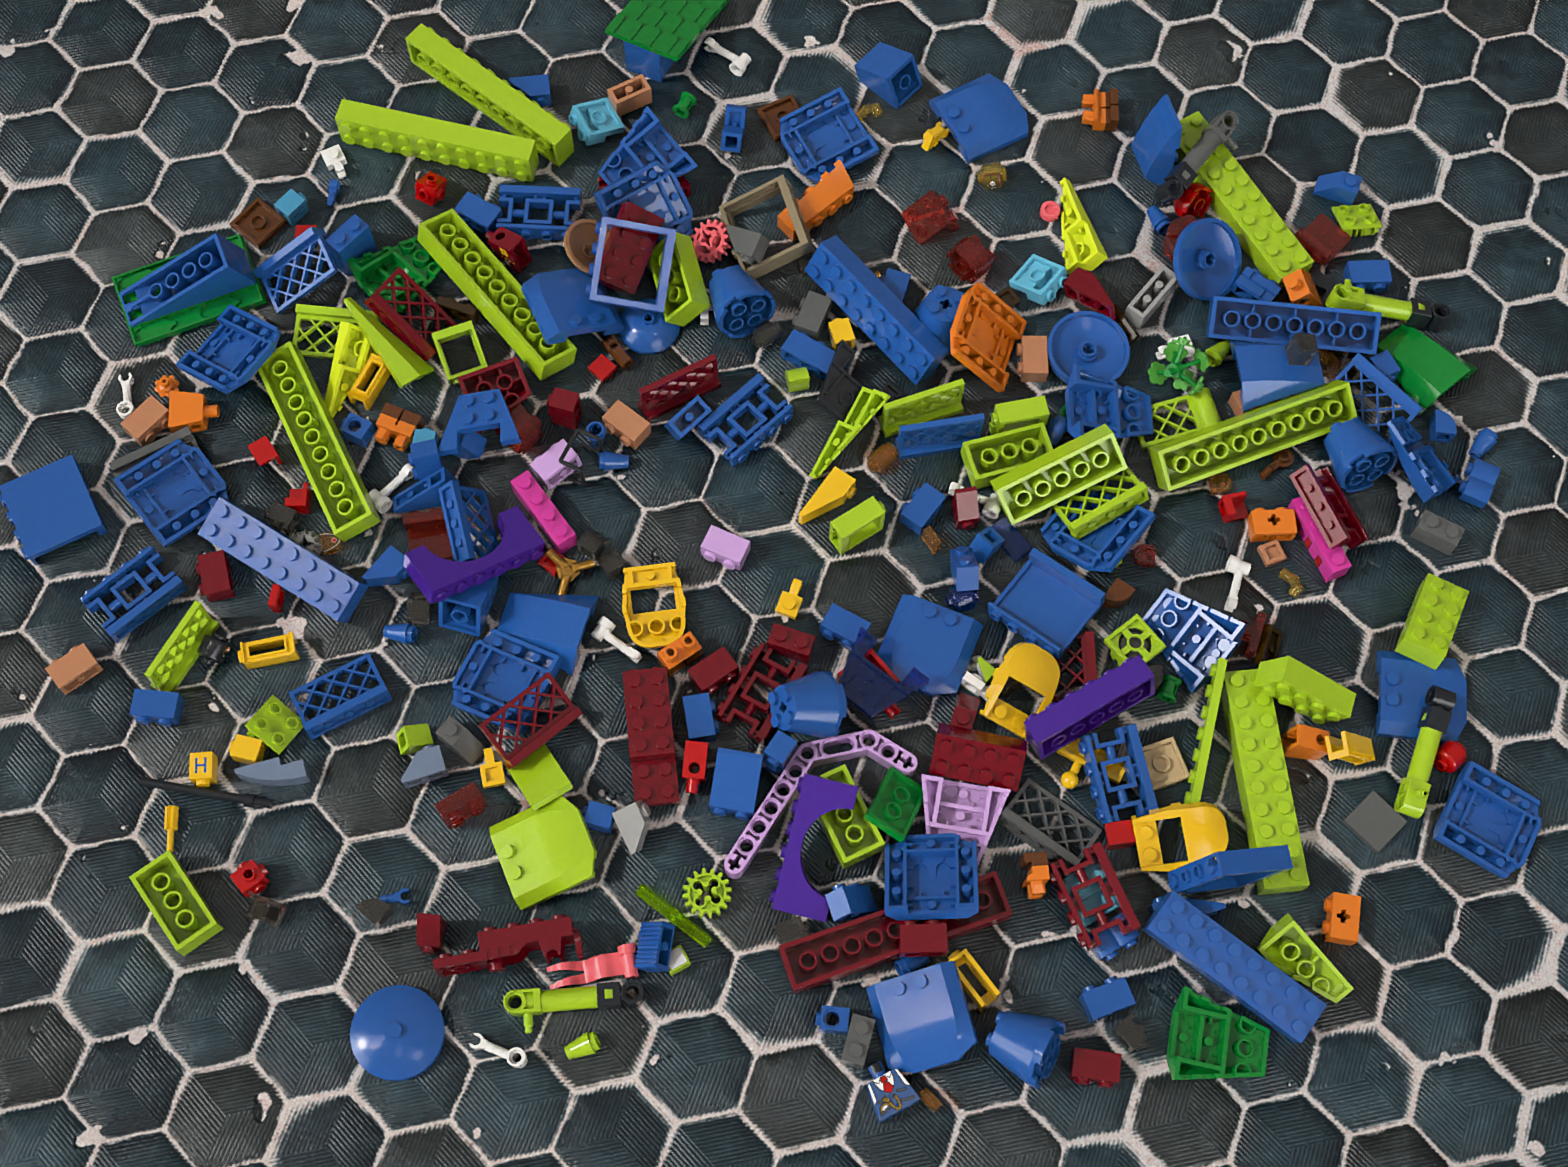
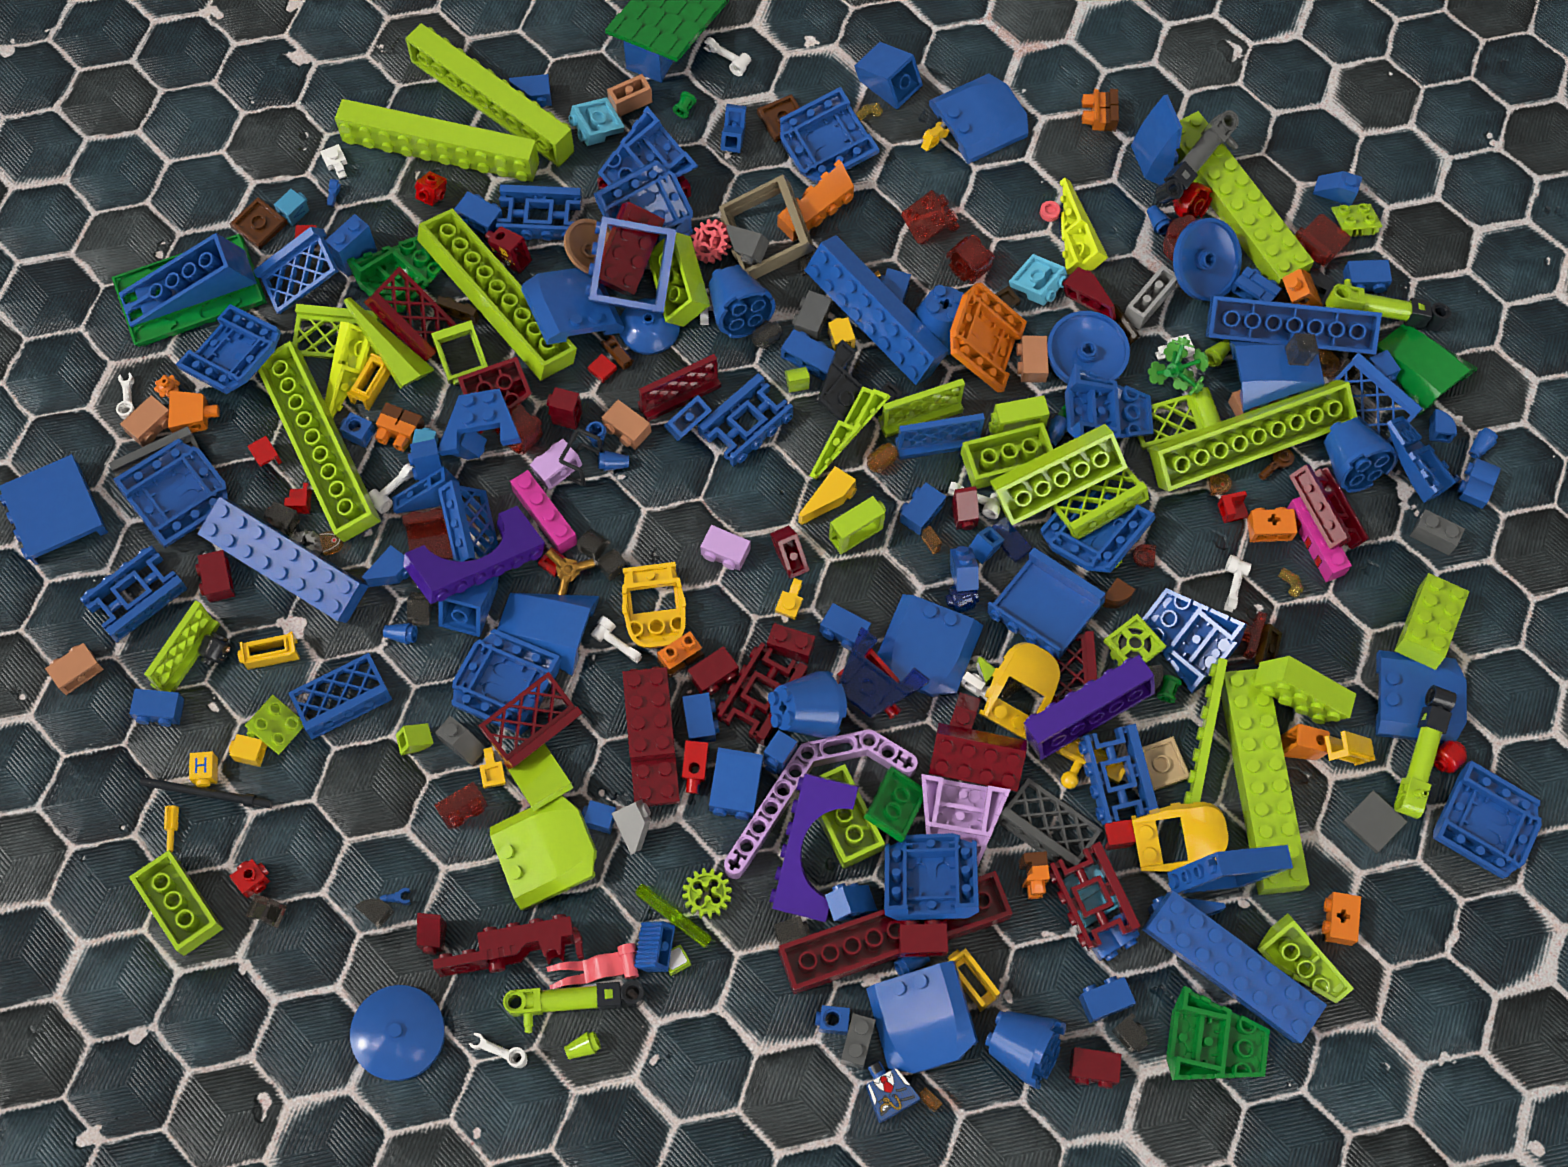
(275, 773): sand blue slope -> none
(276, 598): red tile -> none
(425, 767): sand blue slope -> none
(789, 551): none -> dark red slope
(992, 175): clear yellow head -> none
(1271, 553): nougat tile -> none

